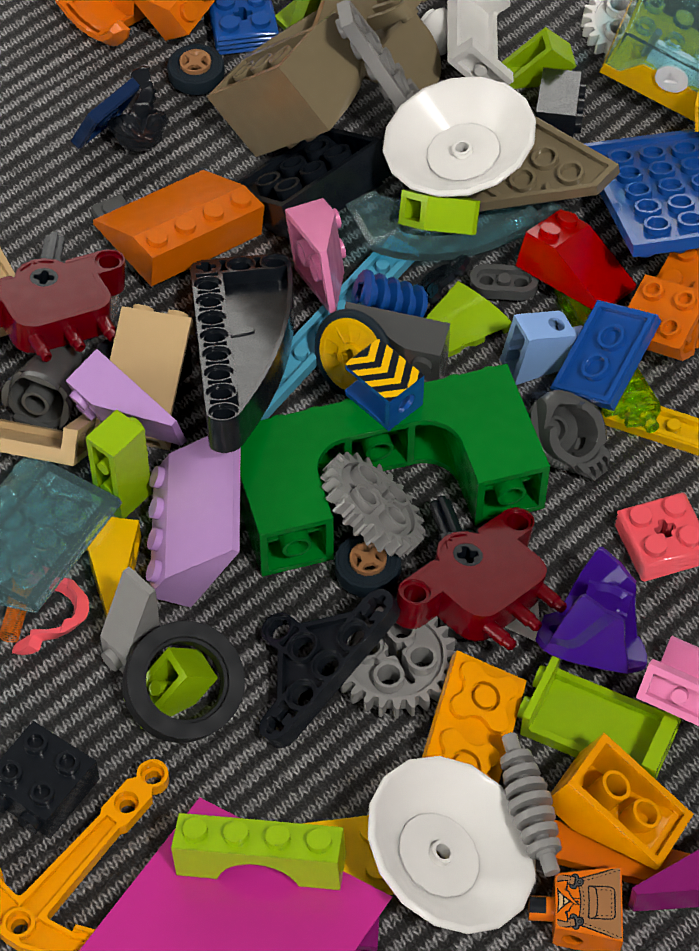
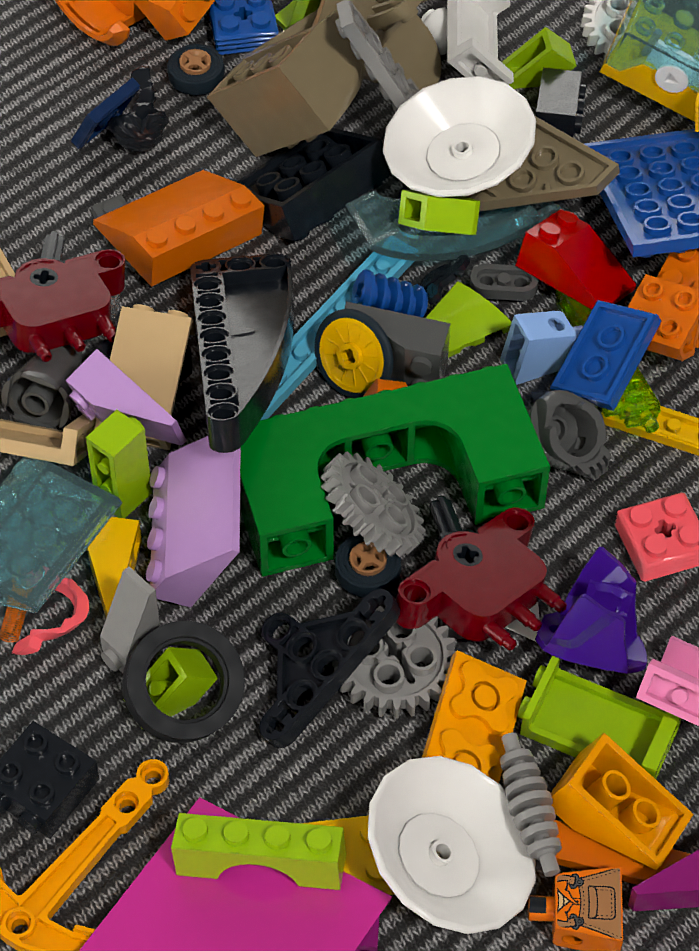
(318, 249): bright pink slope -> none
(386, 384): piece -> none

